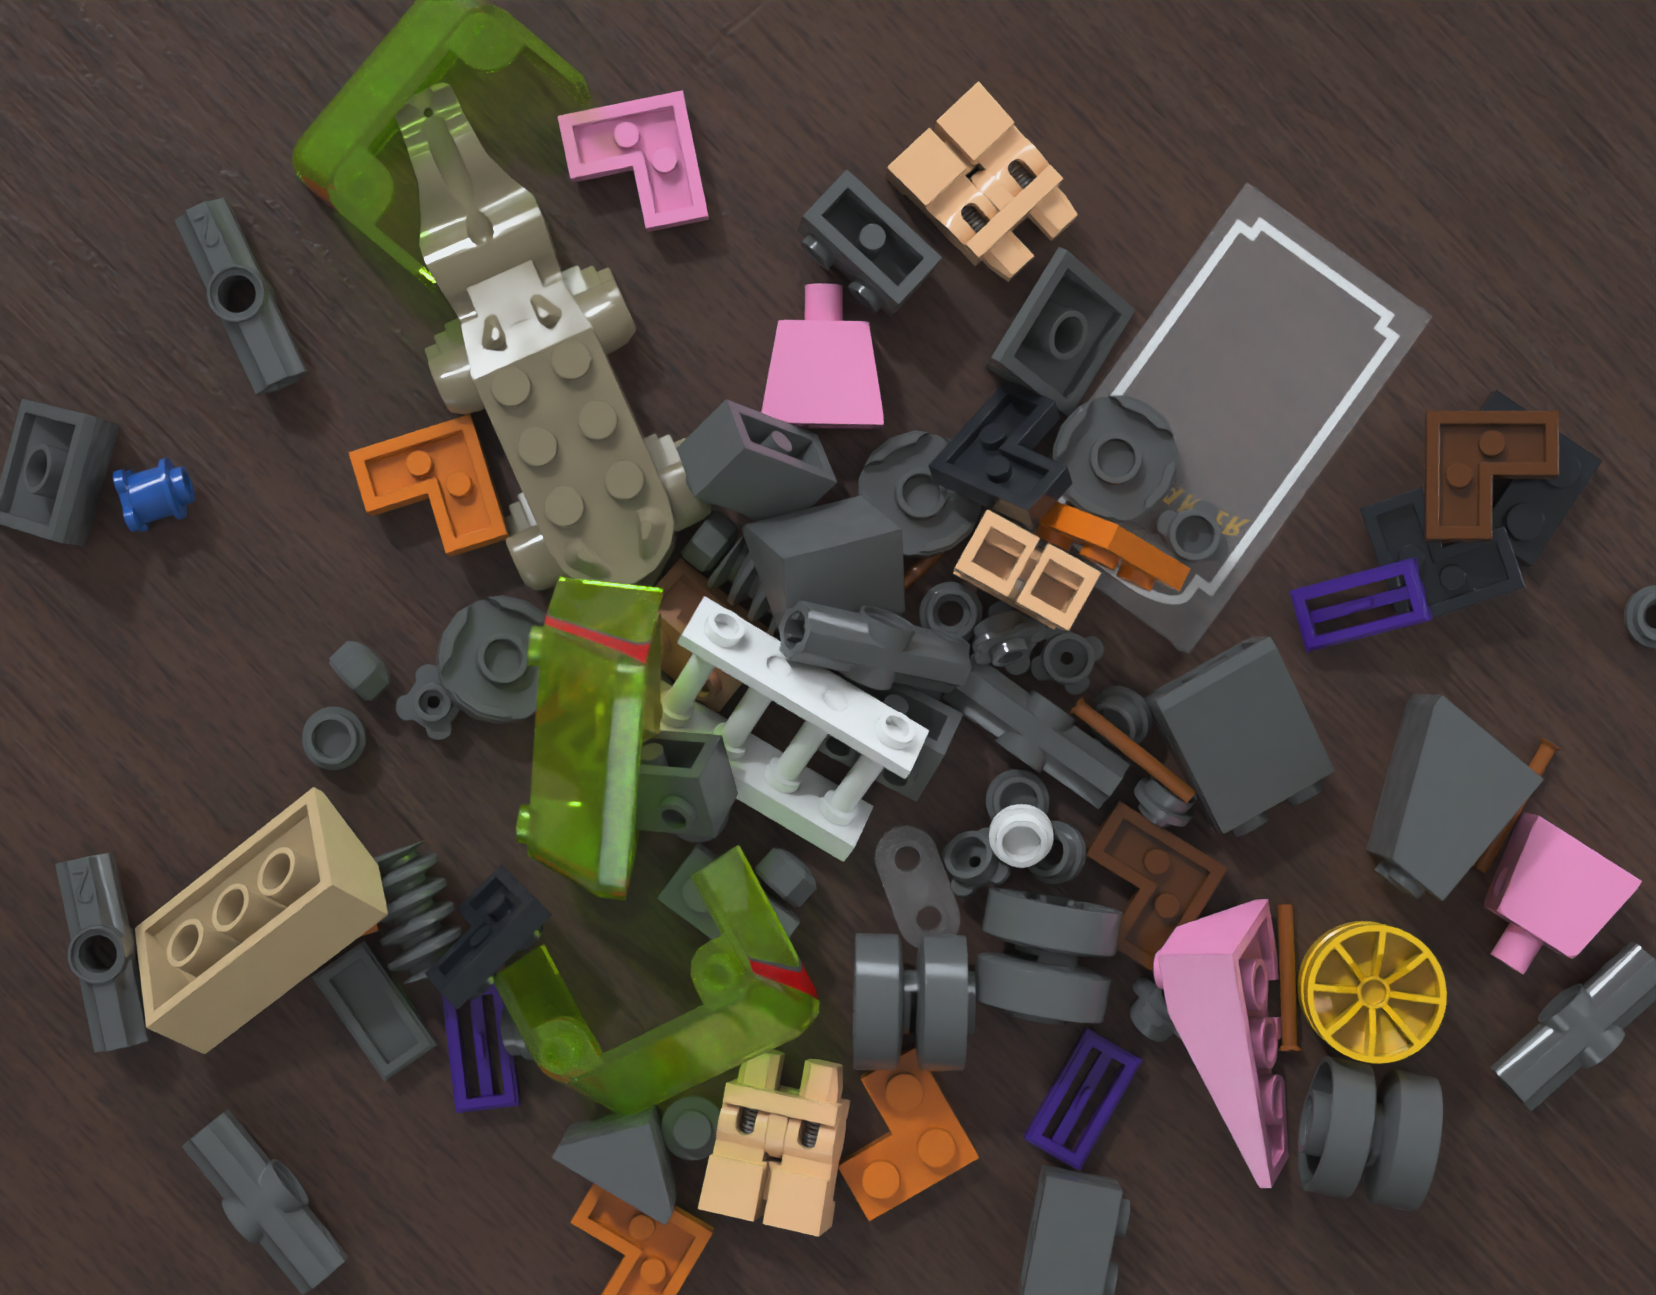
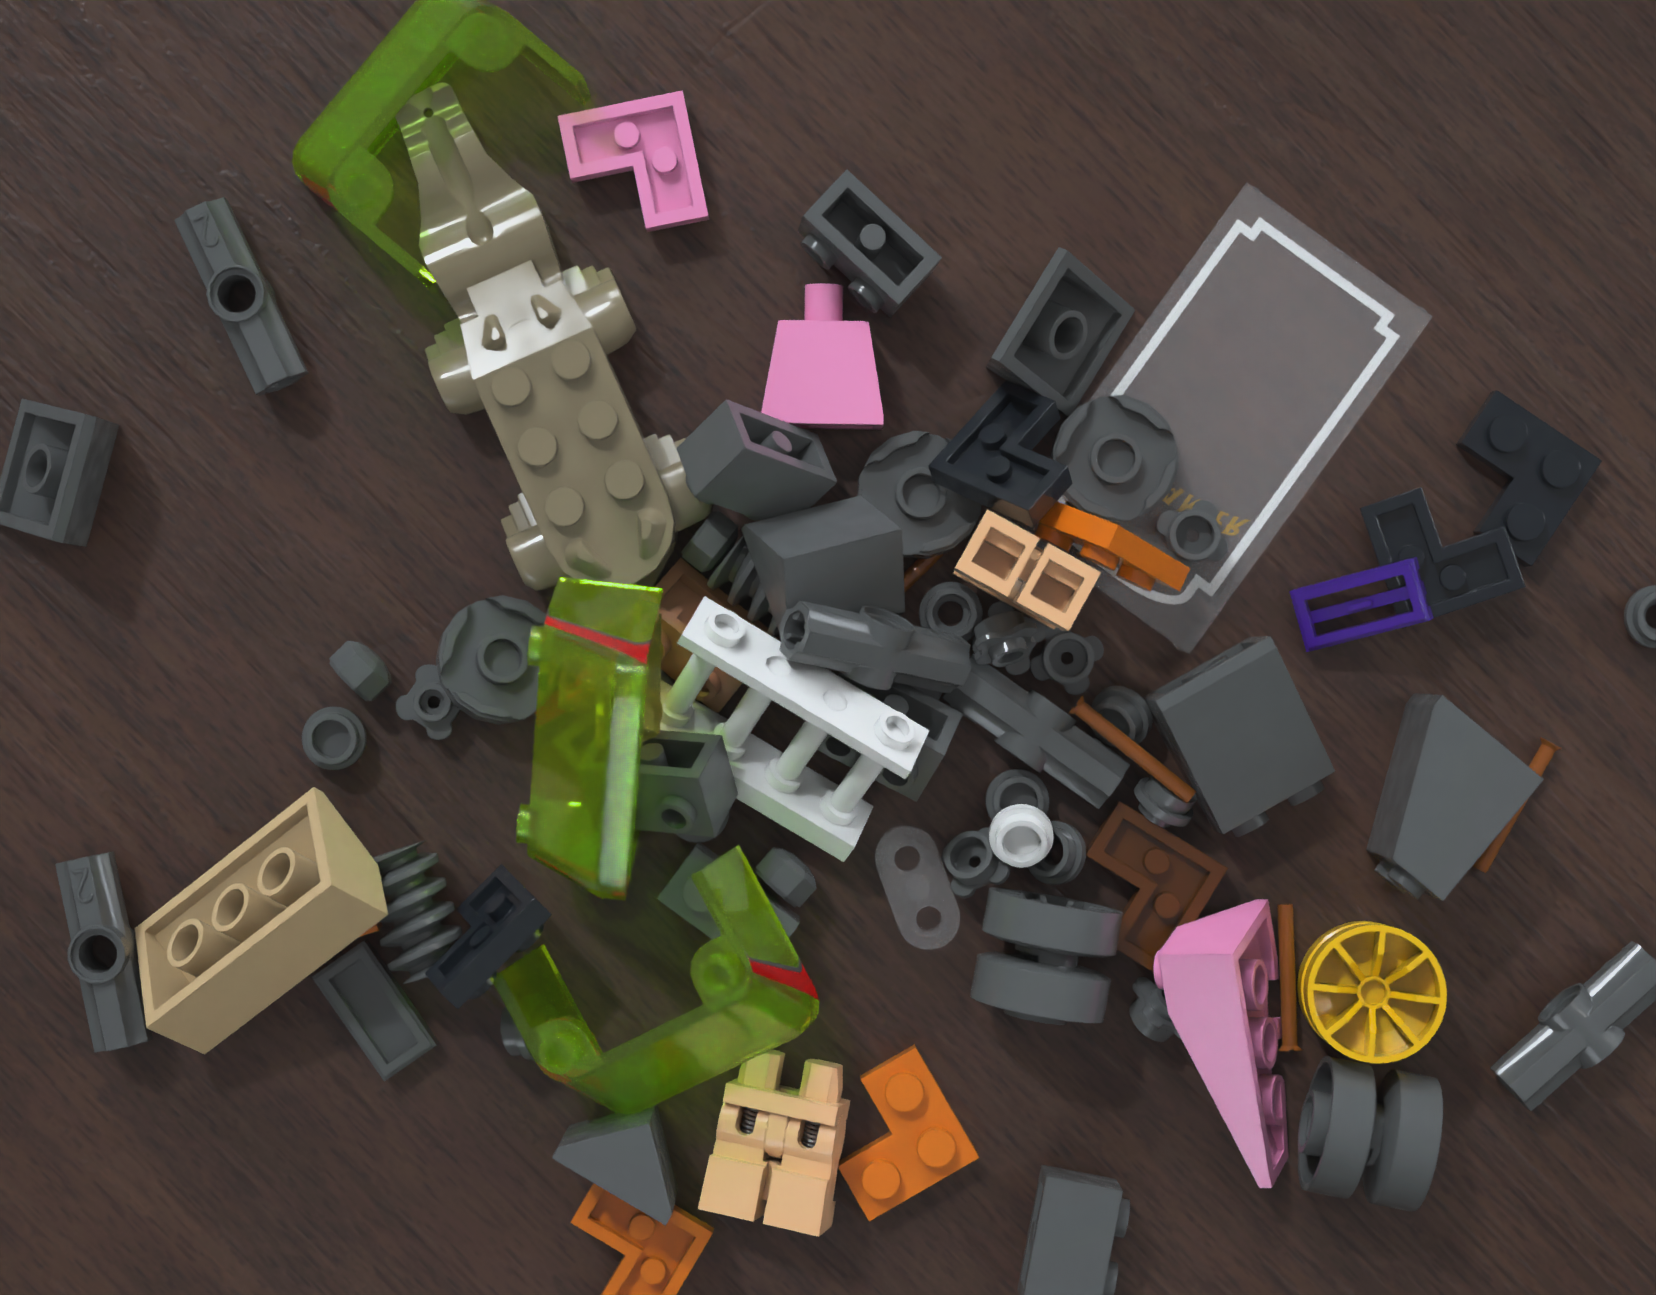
(154, 494): blue brick -> none
(265, 1202): dark grey piece -> none
(437, 465): orange plate -> none
(488, 1098): dark purple tile -> none
(690, 1127): dark grey plate -> none
(930, 1002): dark grey wheel -> none
(982, 137): light nougat hips -> none
(1059, 1087): dark purple tile -> none
(1469, 451): reddish brown plate -> none
(1552, 893): bright pink torso -> none

